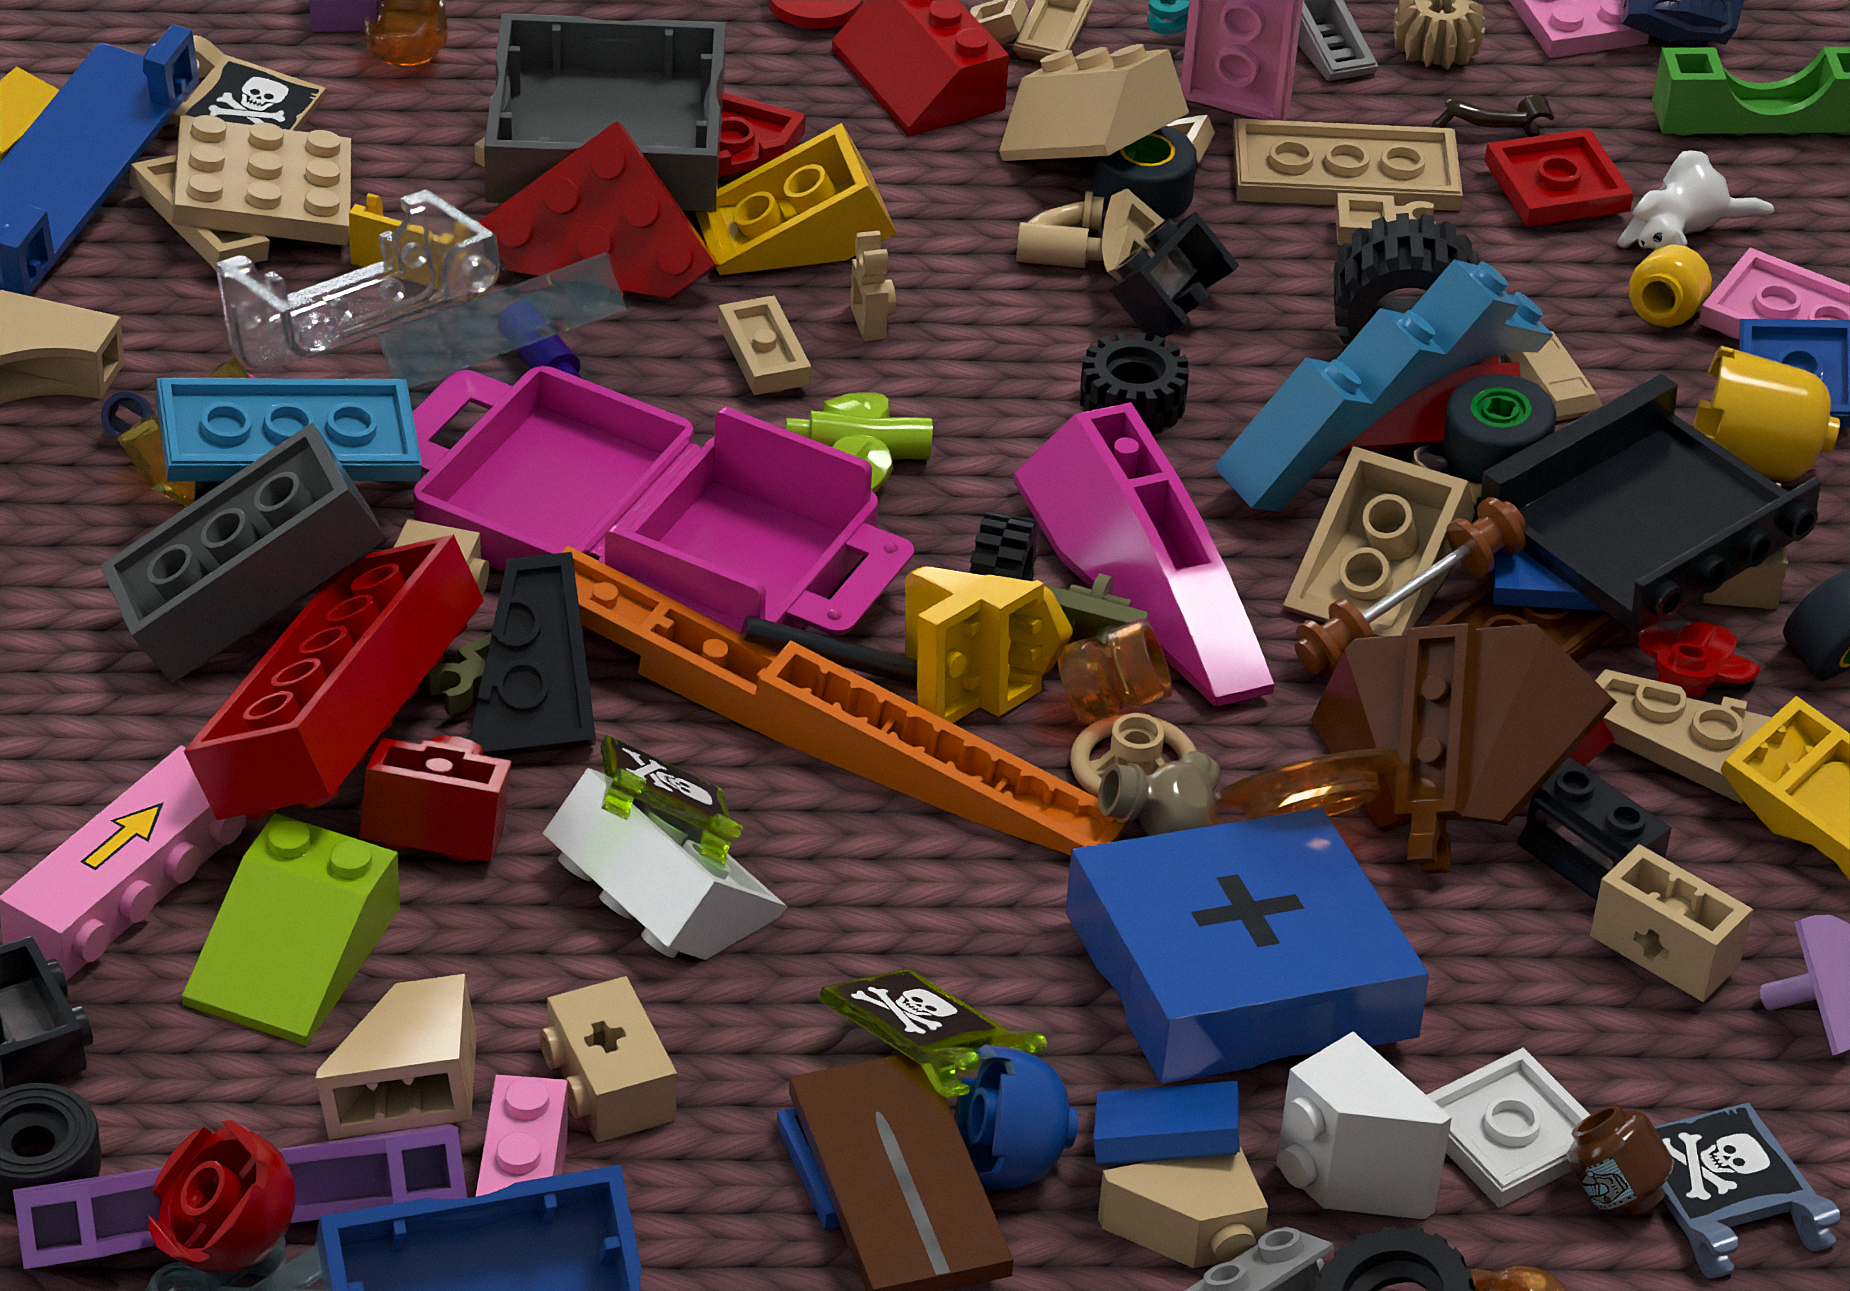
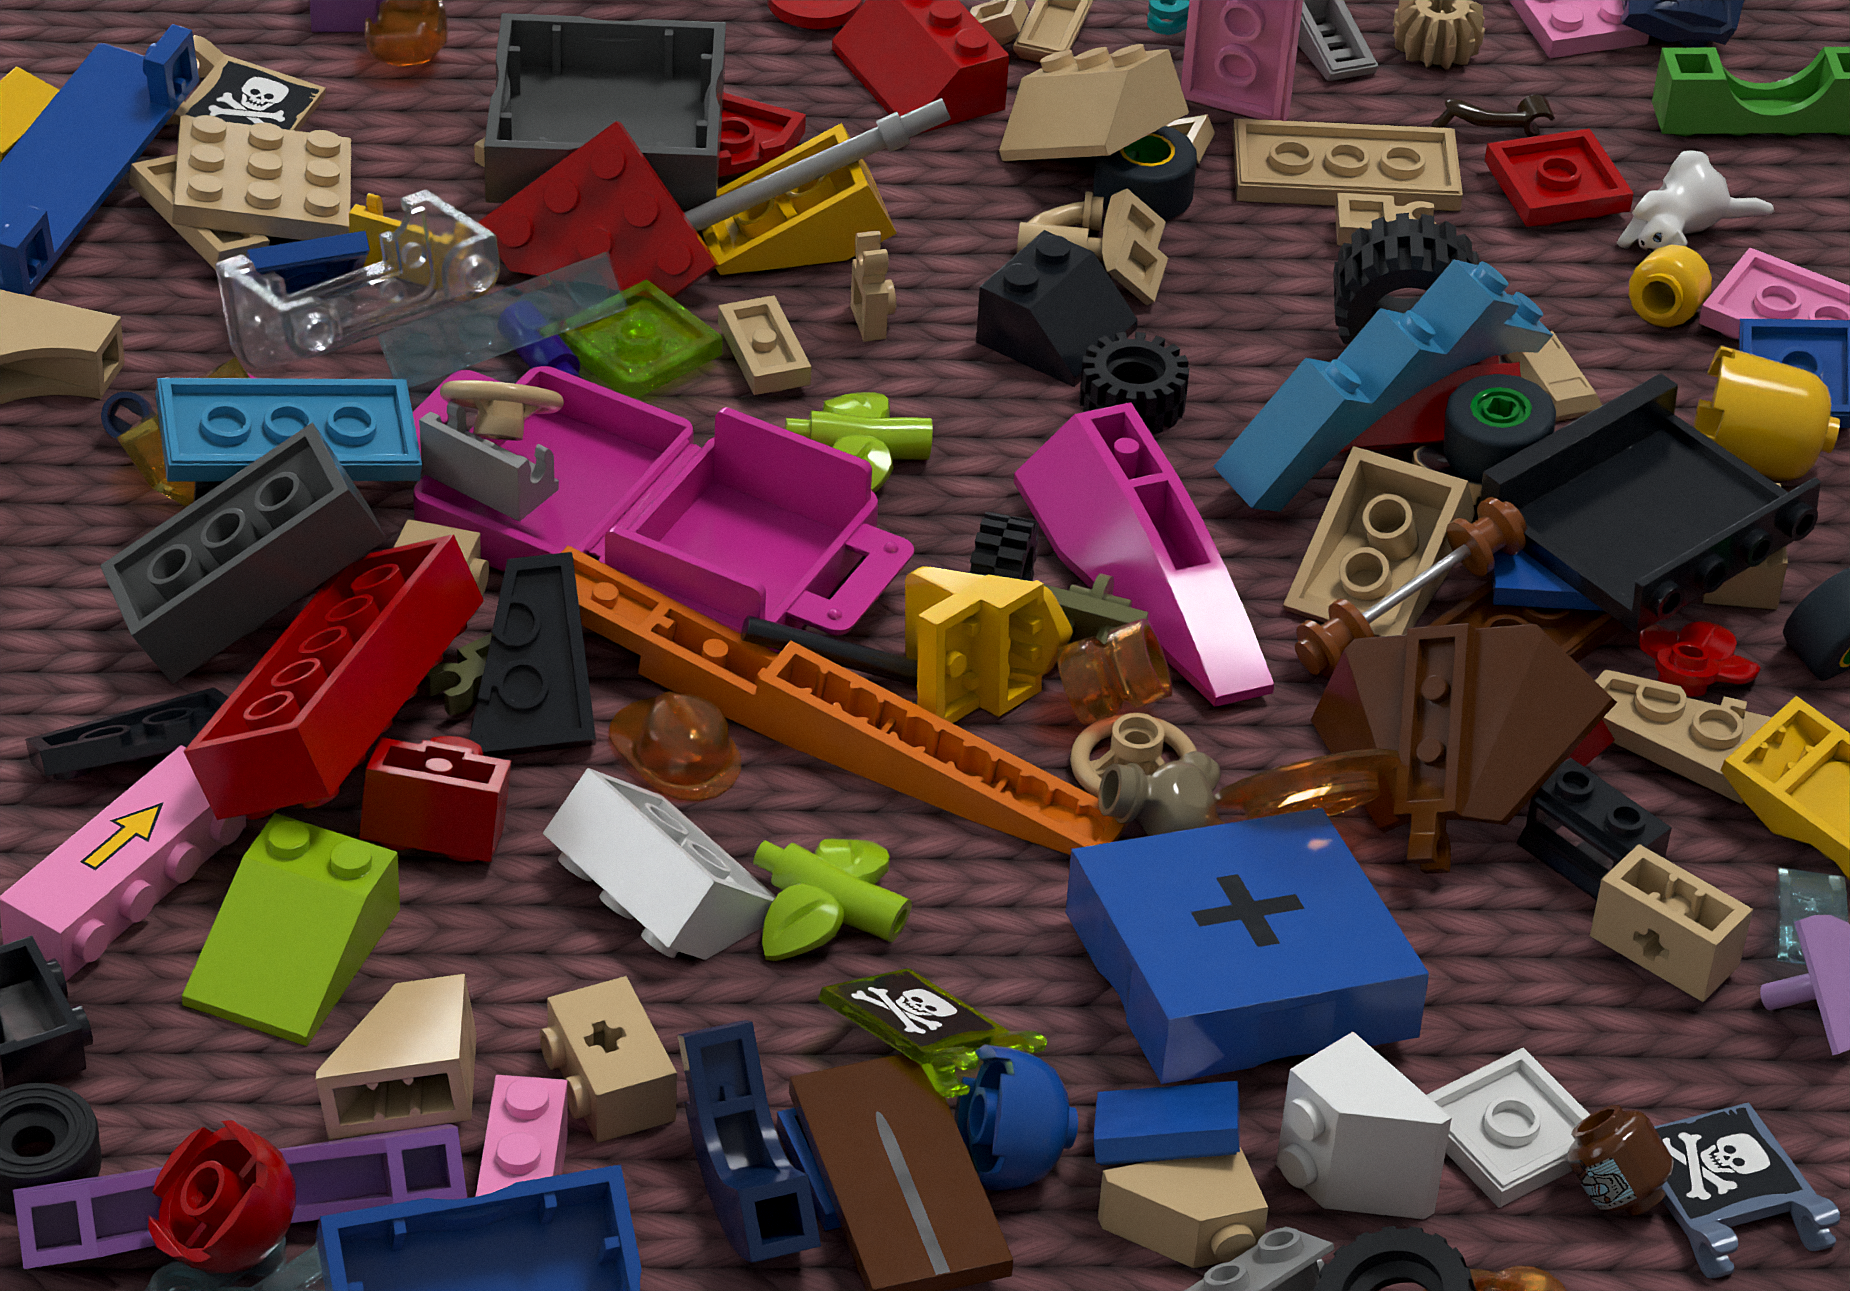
(124, 736): none -> black wing
(312, 260): none -> blue tile
(484, 468): none -> light grey hinge
(501, 405): none -> tan piece
(644, 343): none -> clear neon green plate
(644, 777): clear neon green flag -> none
(678, 745): none -> clear orange piece
(752, 1185): none -> dark blue arch
(825, 892): none -> lime plant
(891, 133): none -> light grey bar
(1051, 307): none -> black slope
(1171, 275): black window -> none
(1800, 896): none -> clear light blue slope

